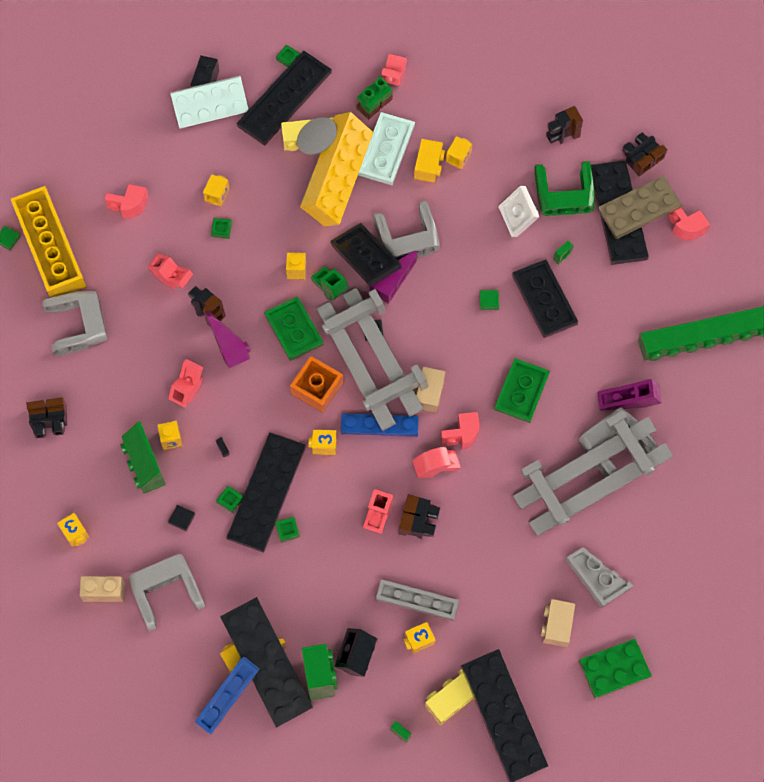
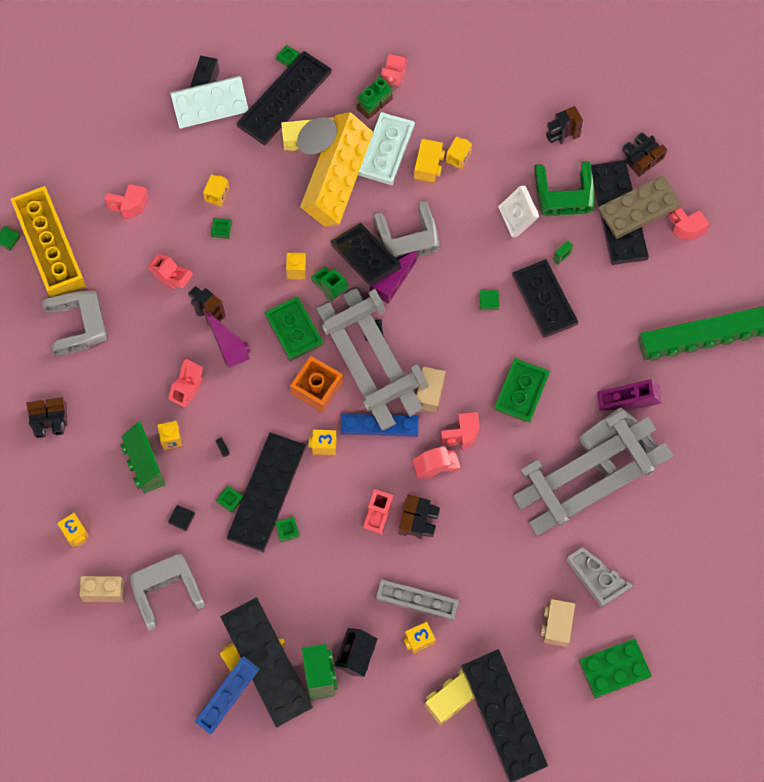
(400, 731): green tile -> none

